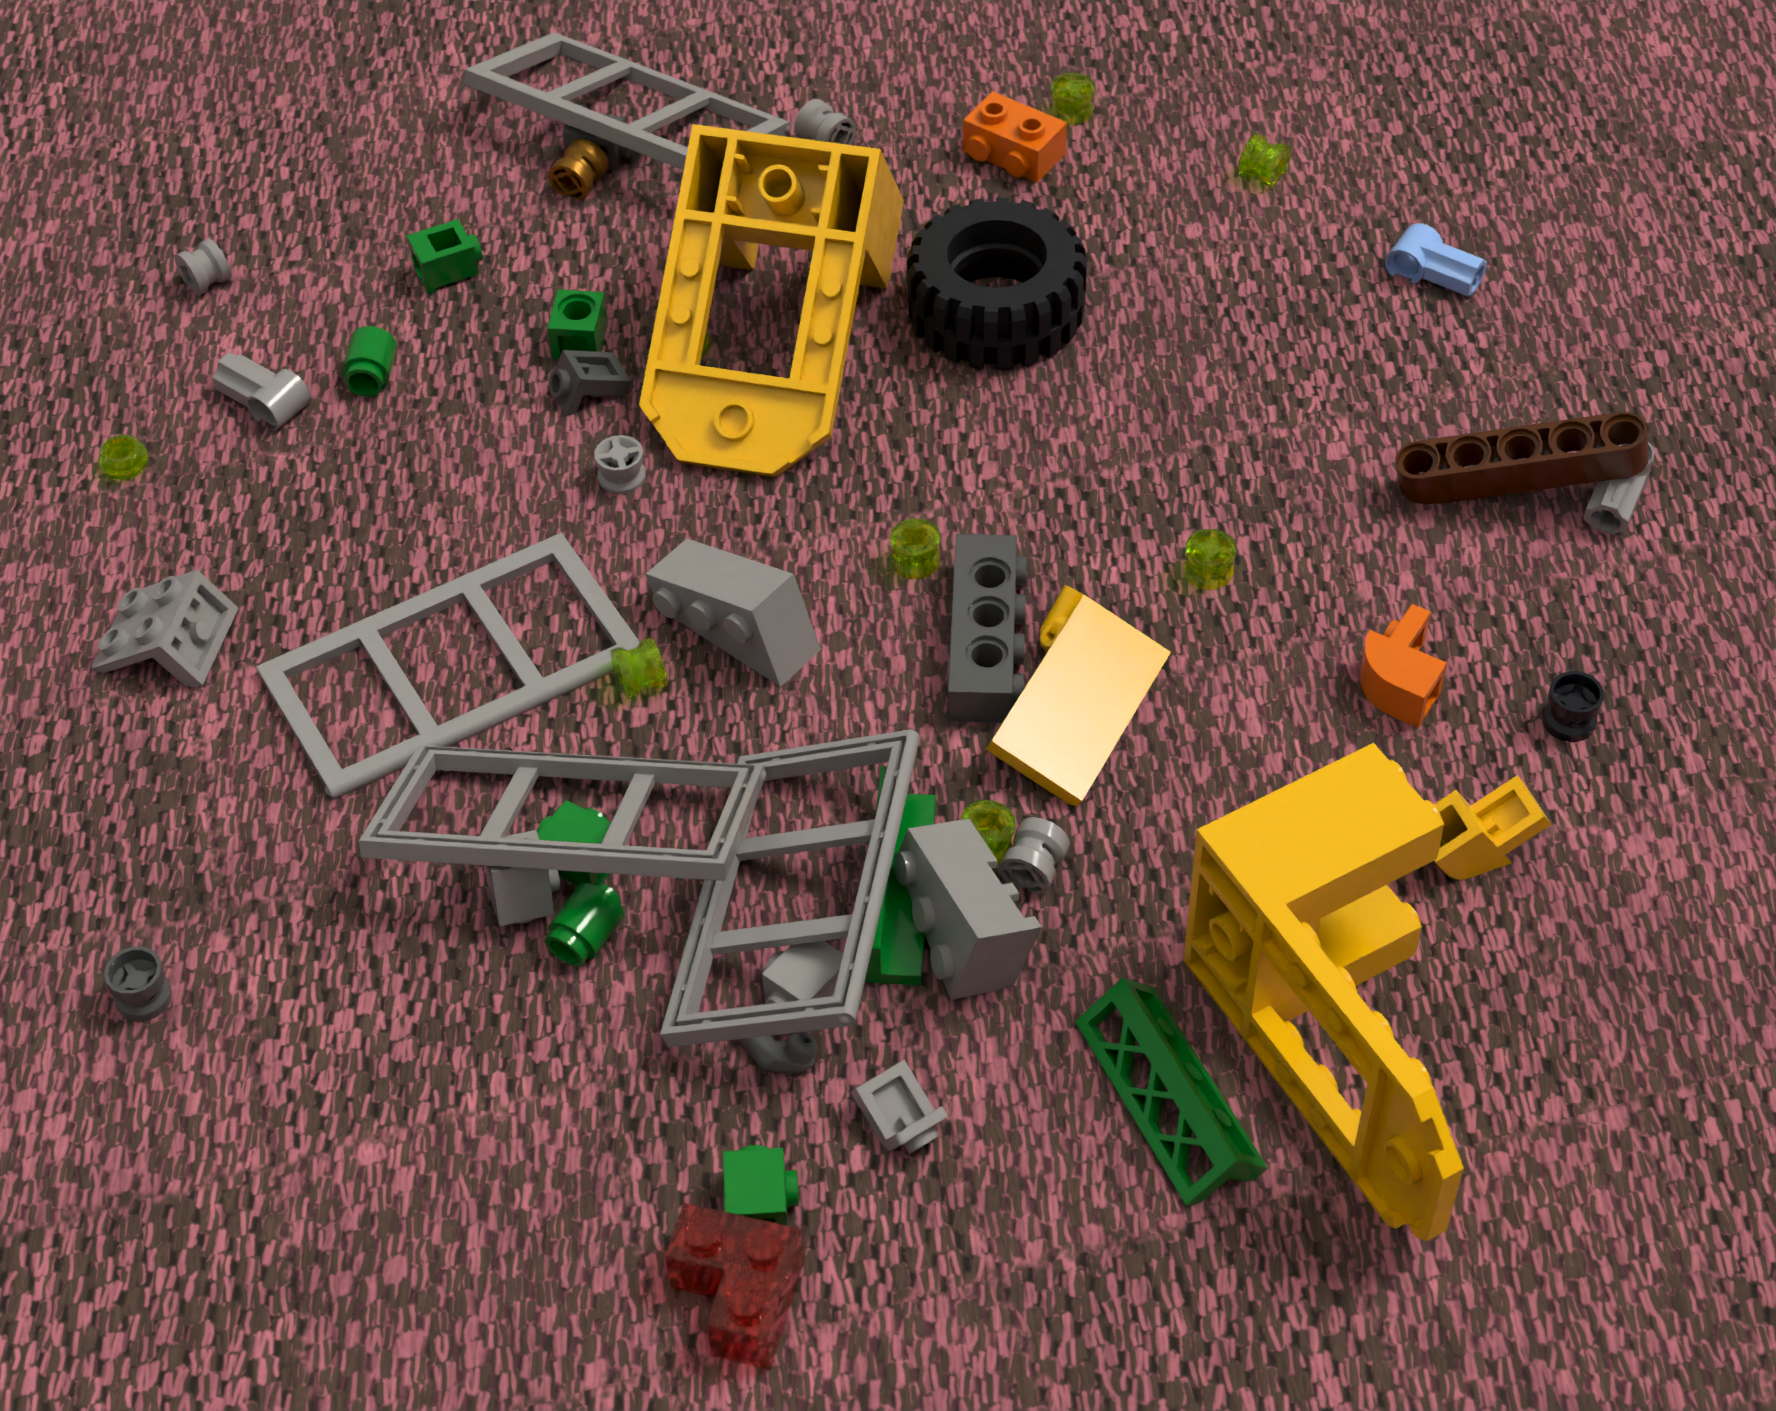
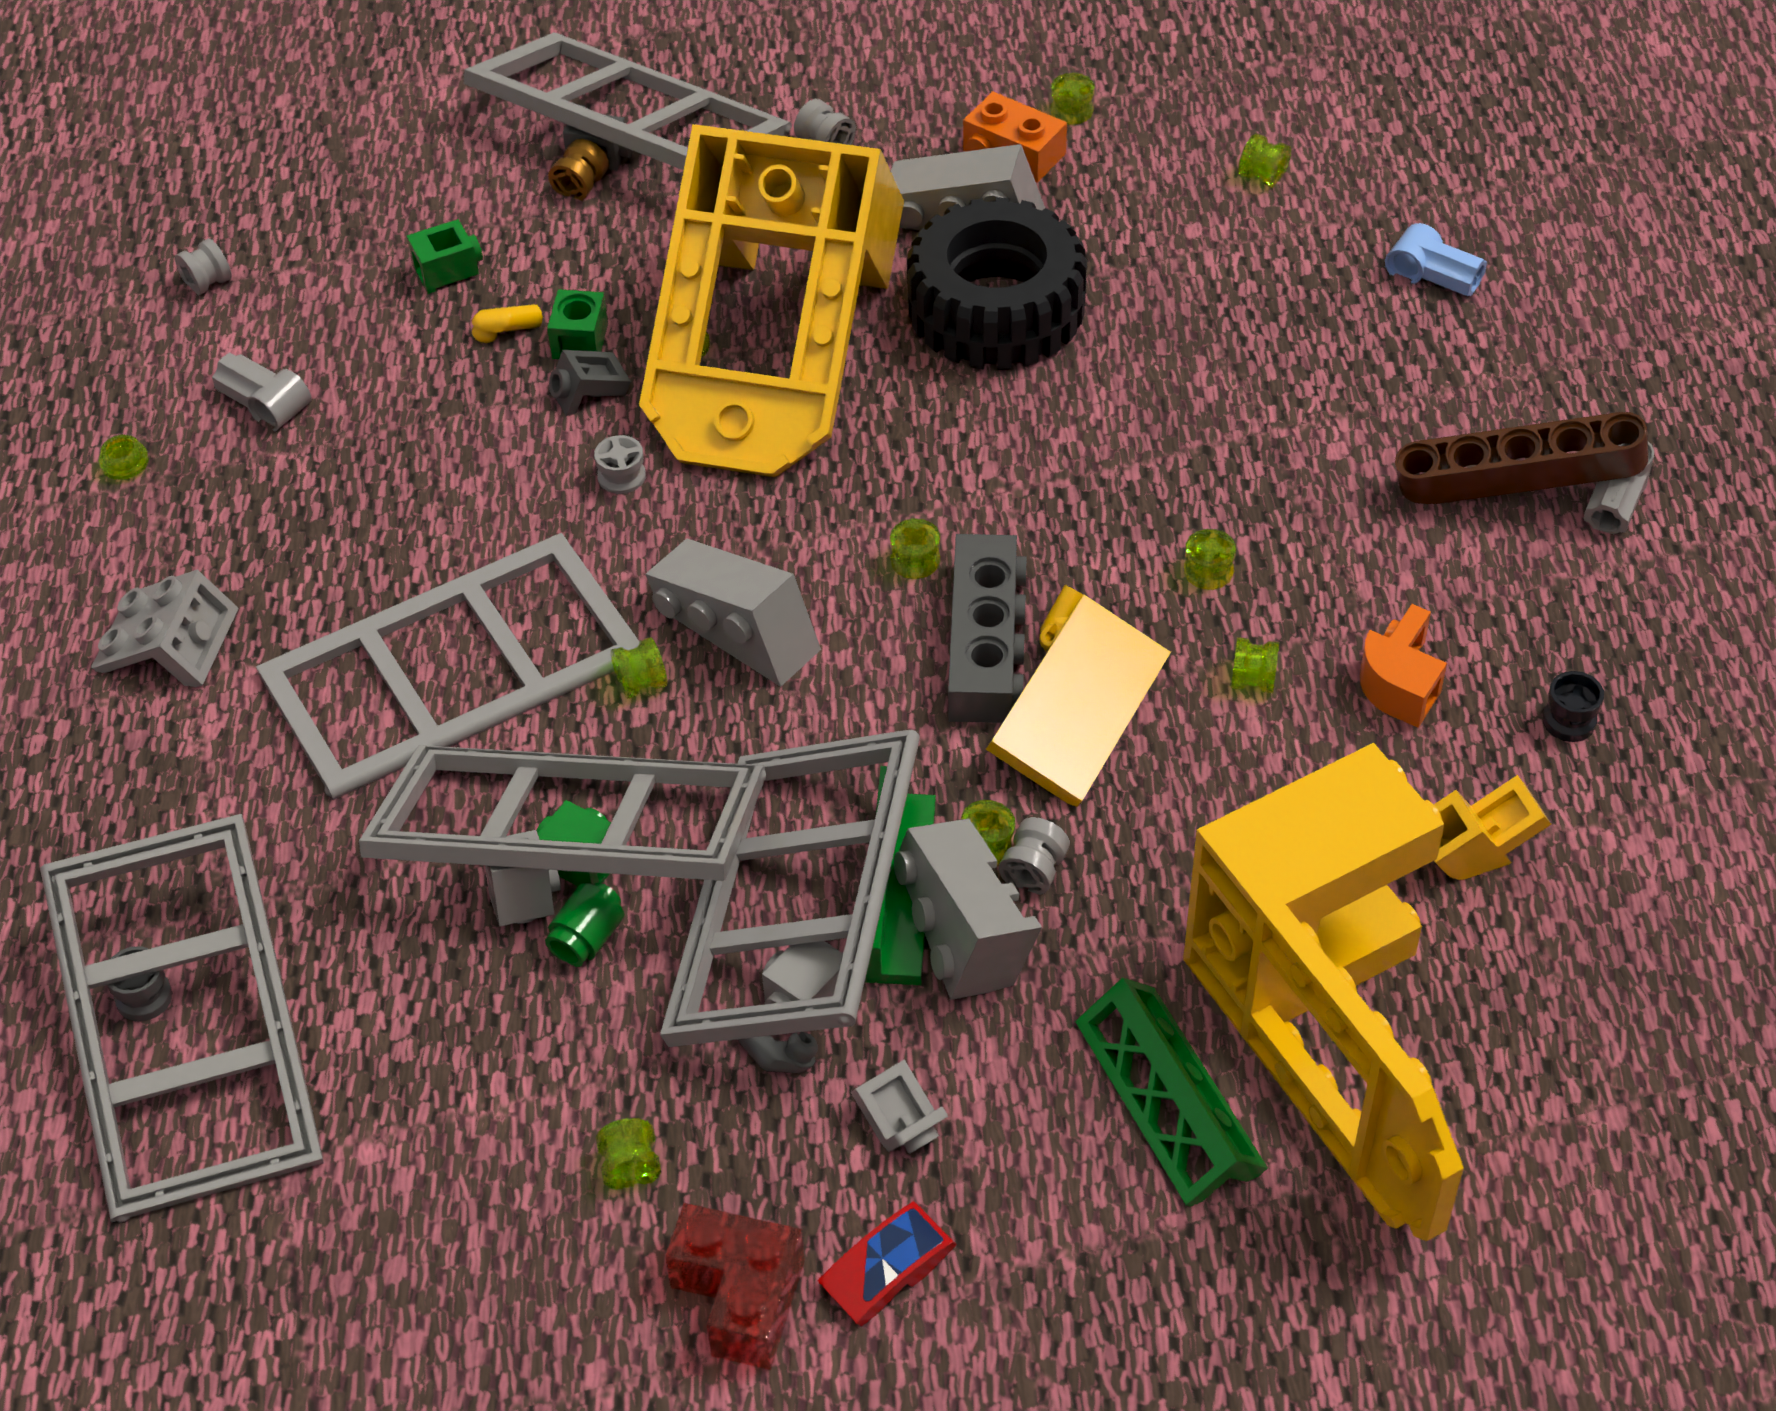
(279, 1050): none -> light grey door
(369, 360): green brick -> none
(490, 321): none -> yellow arm
(628, 1153): none -> clear neon green wheel
(759, 1184): green brick -> none
(885, 1260): none -> slope
(944, 180): none -> light grey wedge
(1255, 665): none -> clear neon green wheel

